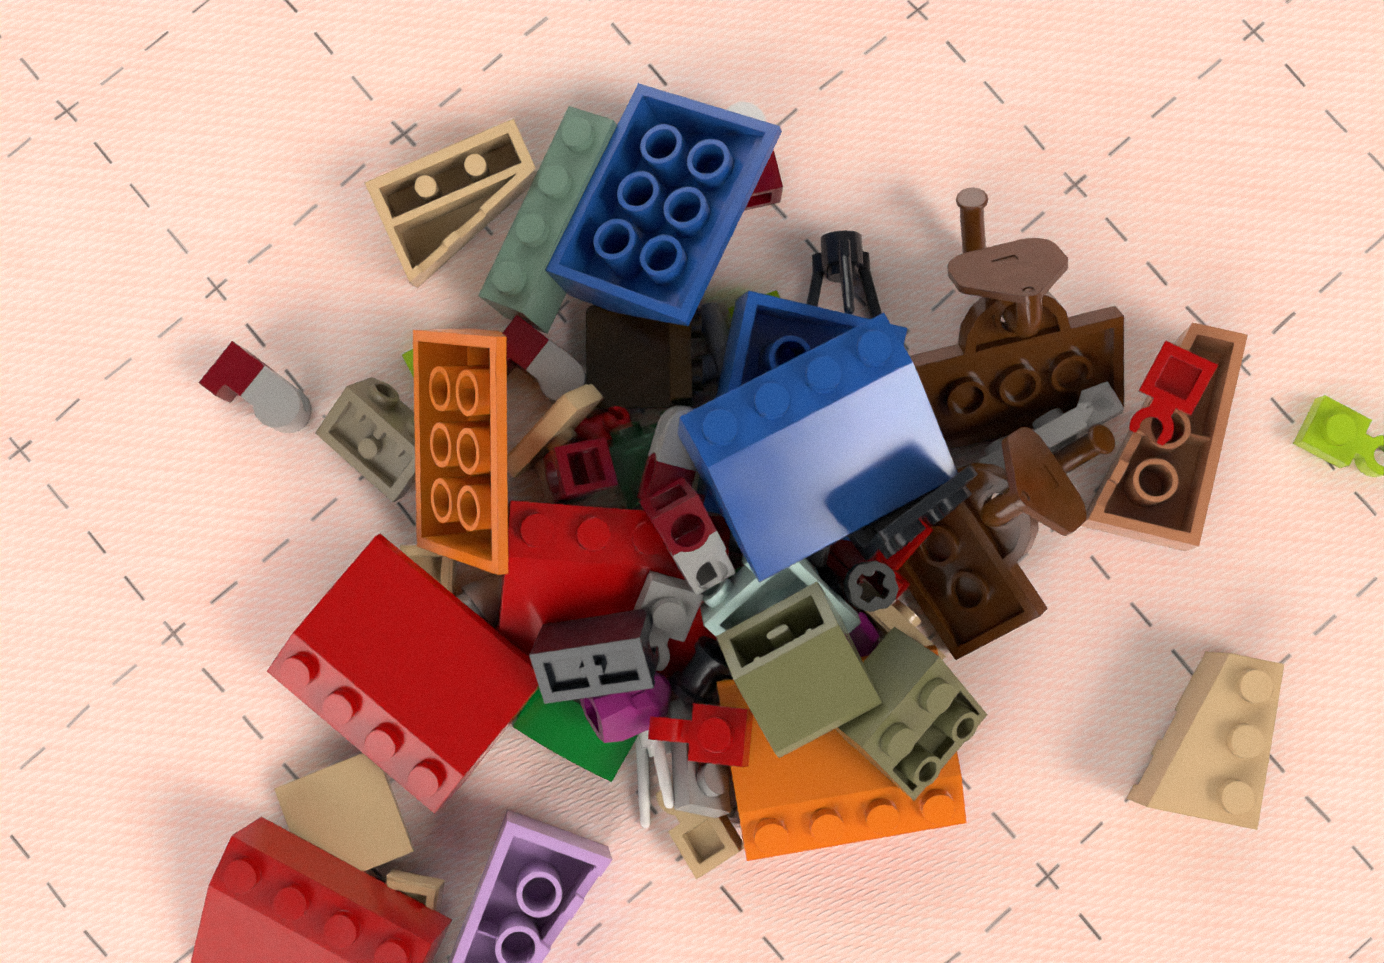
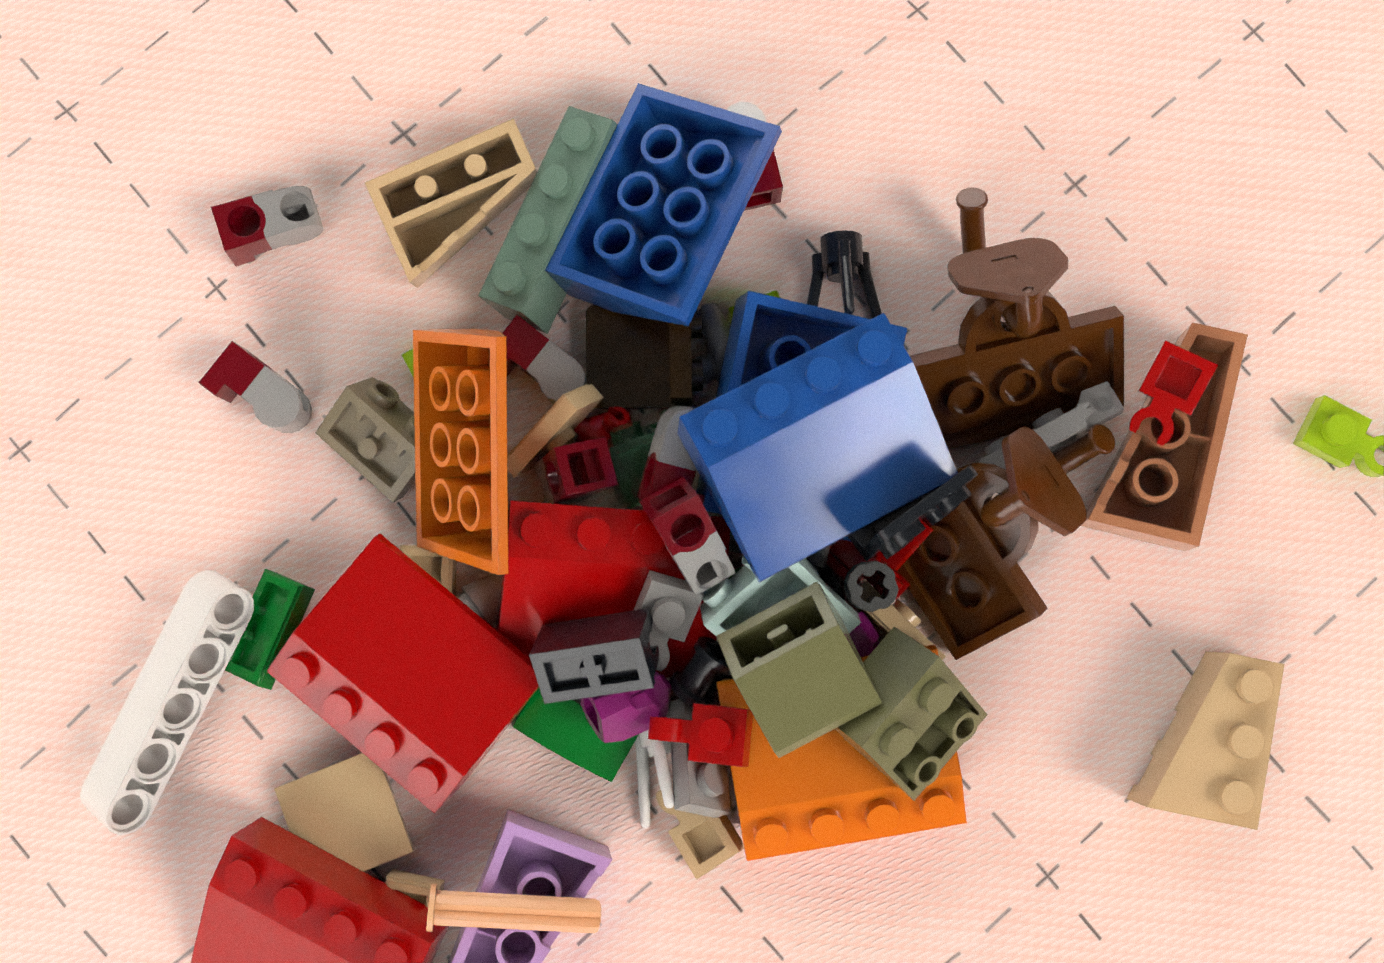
(166, 702): none -> white beam
(266, 222): none -> leg
(276, 614): none -> green plate
(512, 911): none -> light nougat axle

